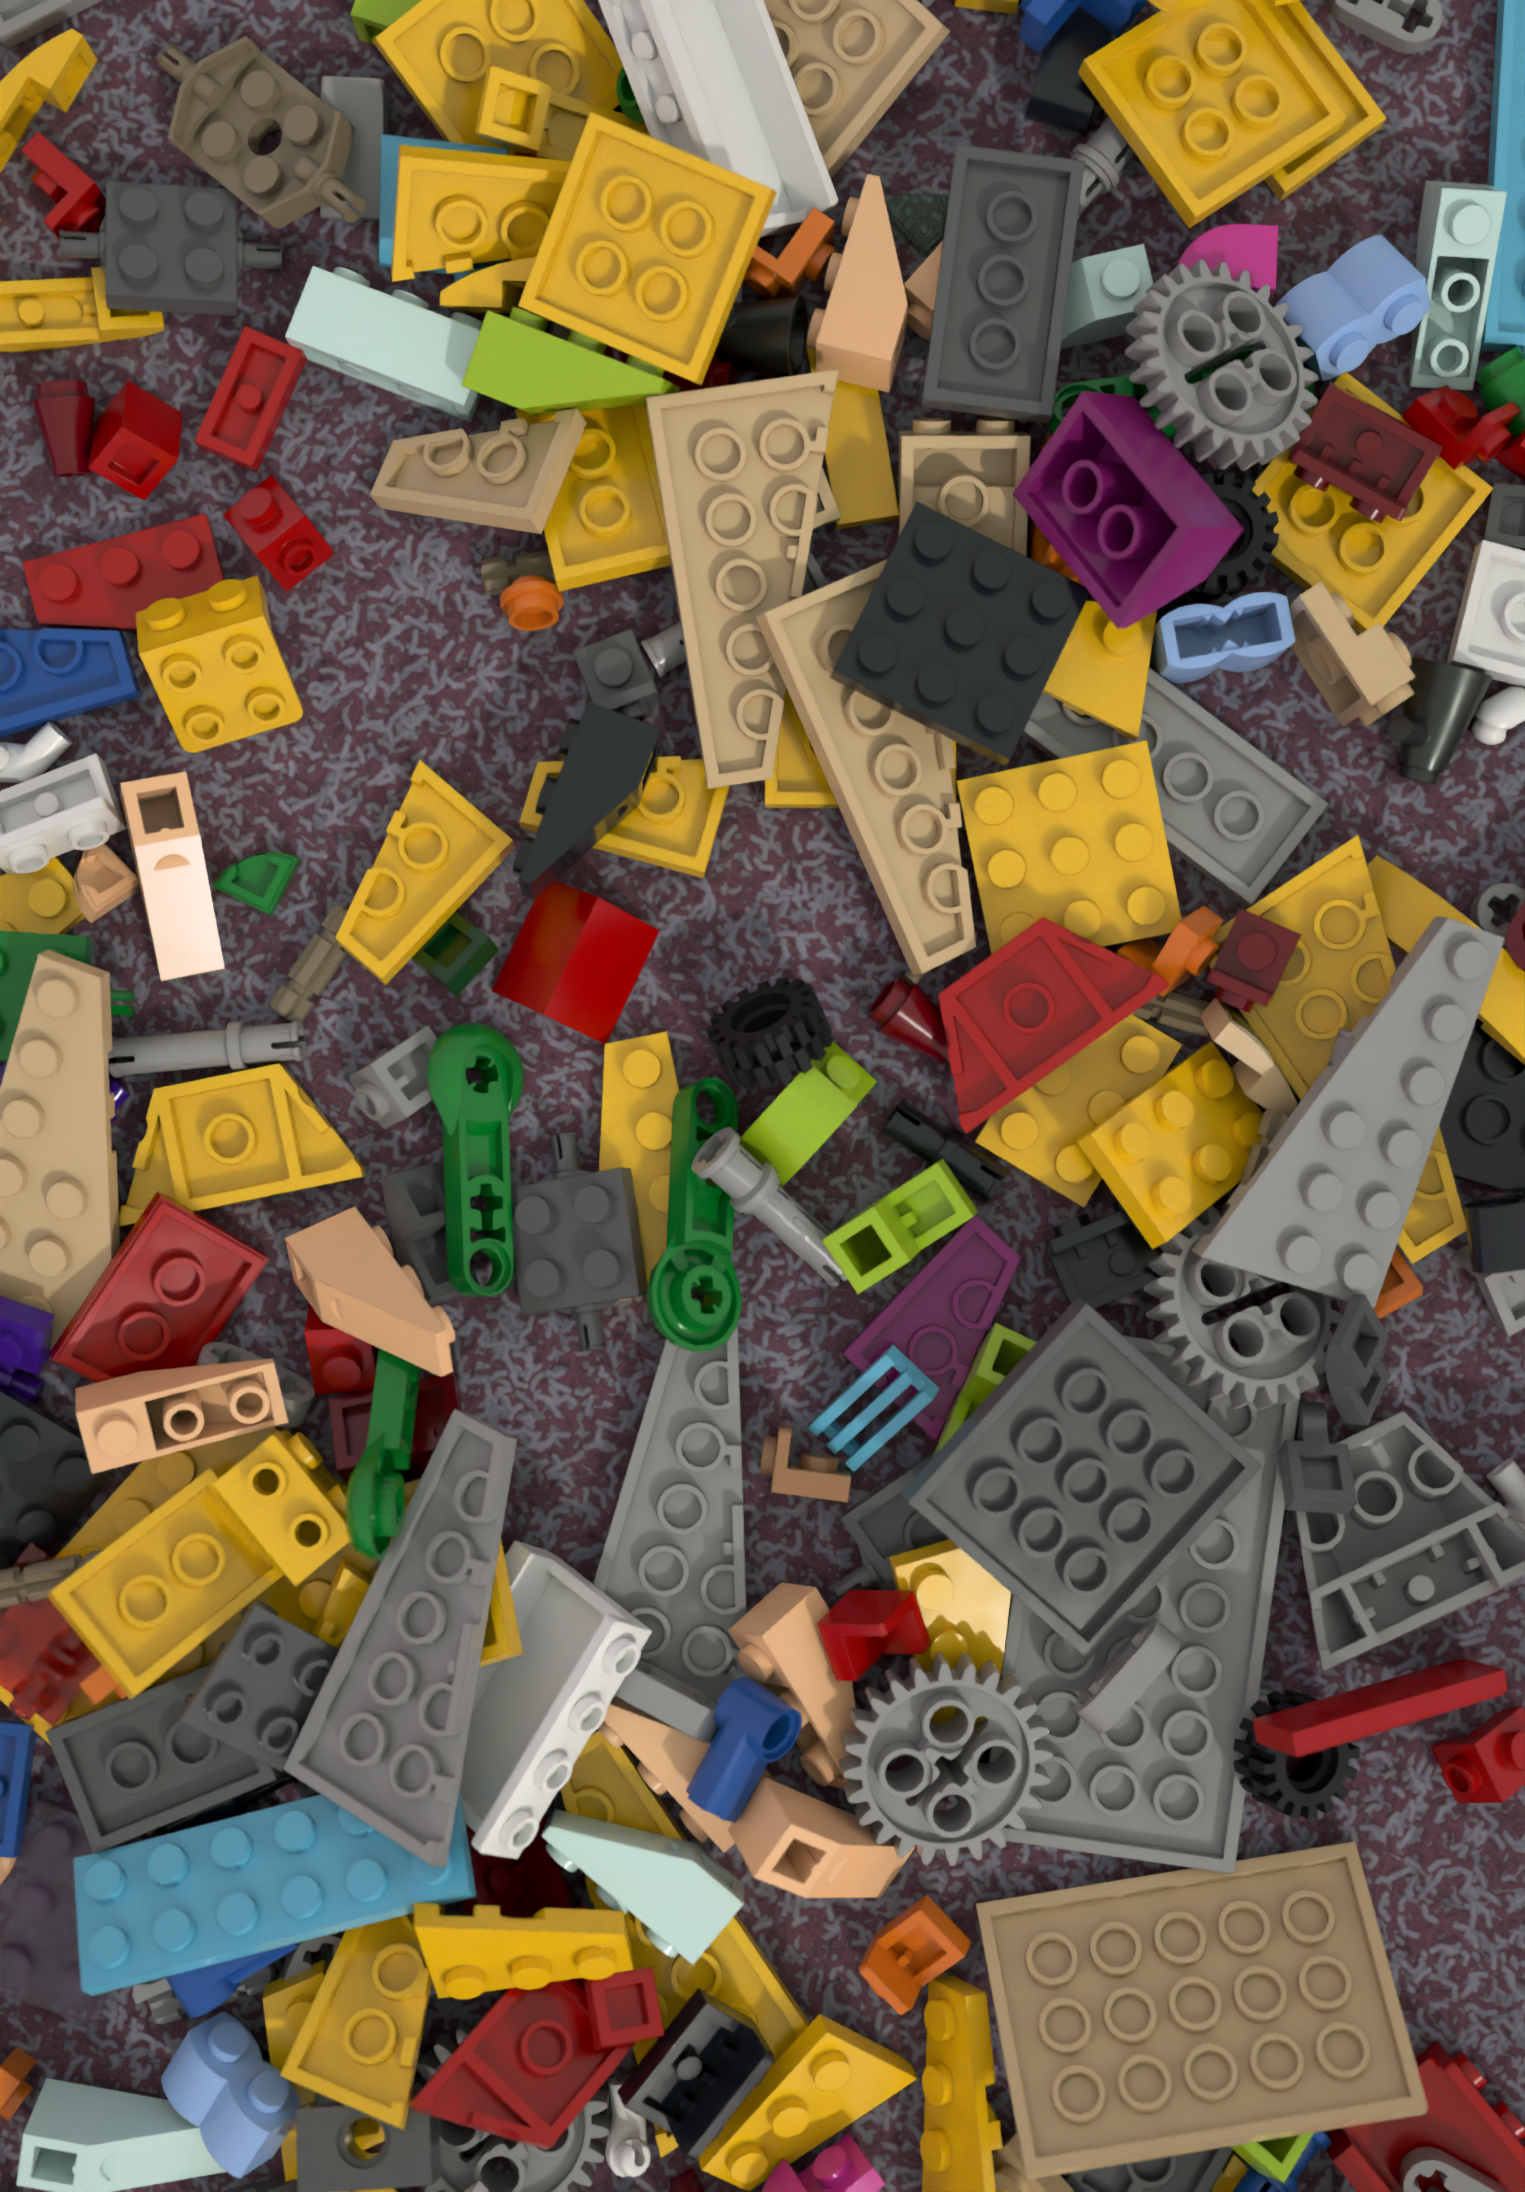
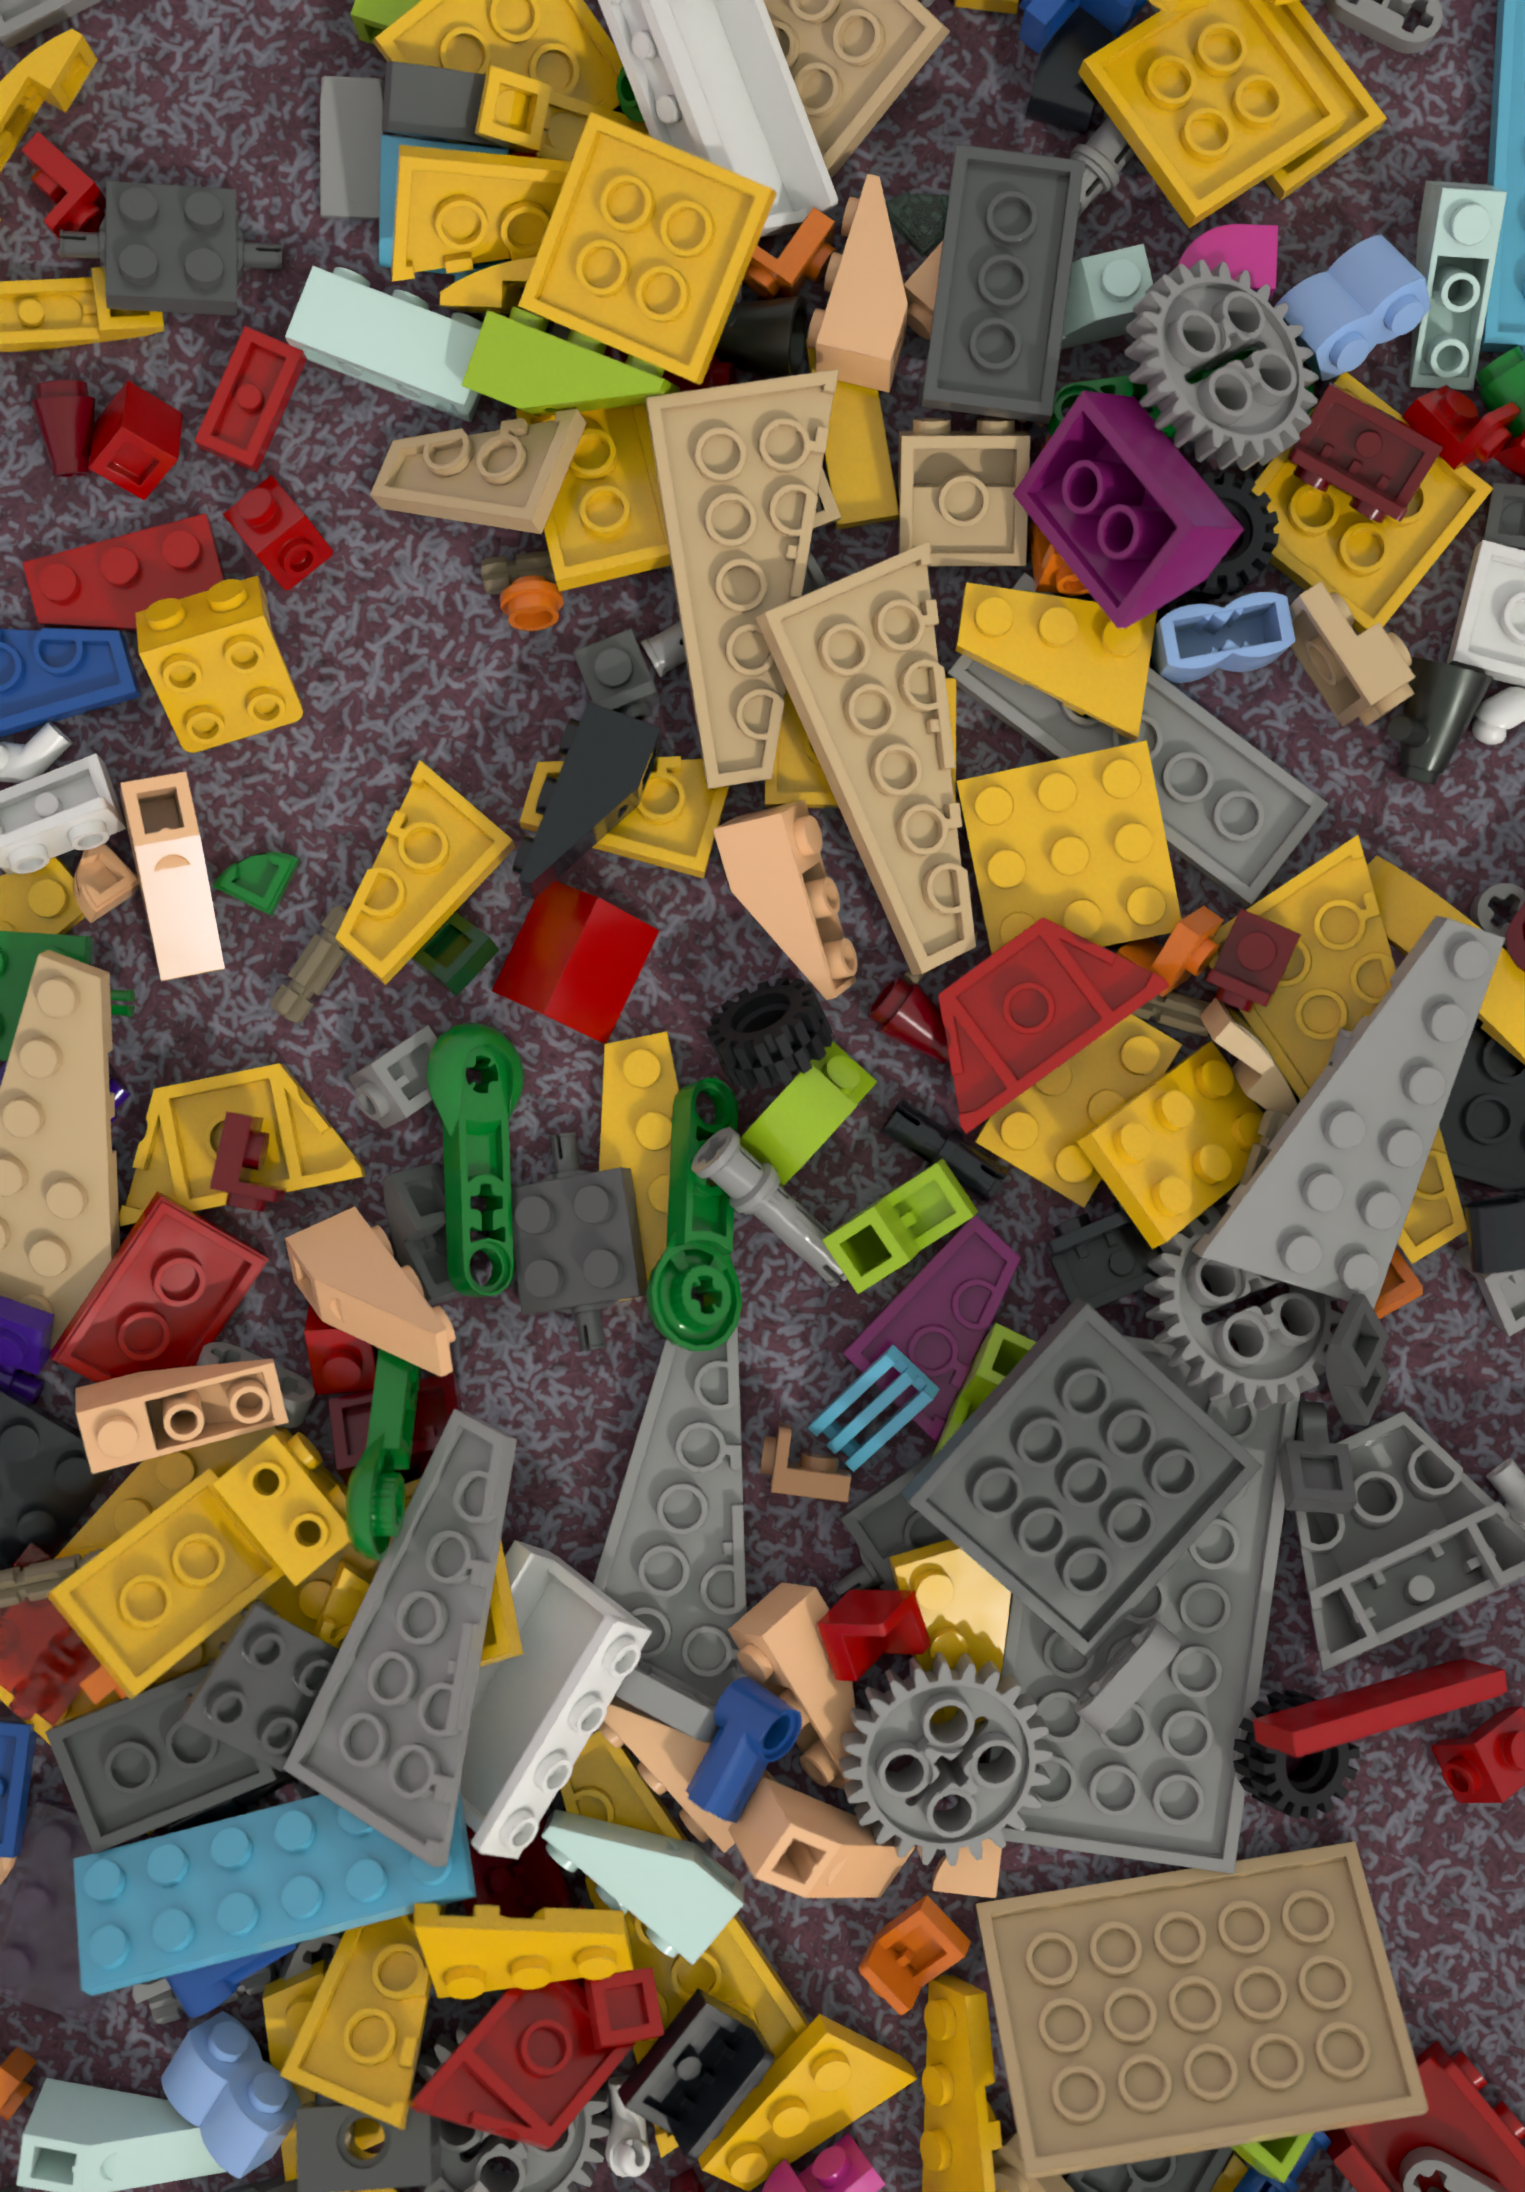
(229, 108): dark tan plate -> none
(233, 1047): light grey pin -> none
(240, 1151): none -> dark red bracket
(433, 103): none -> dark grey slope
(782, 881): none -> light nougat slope
(960, 633): black plate -> none
(969, 1875): none -> light nougat tile

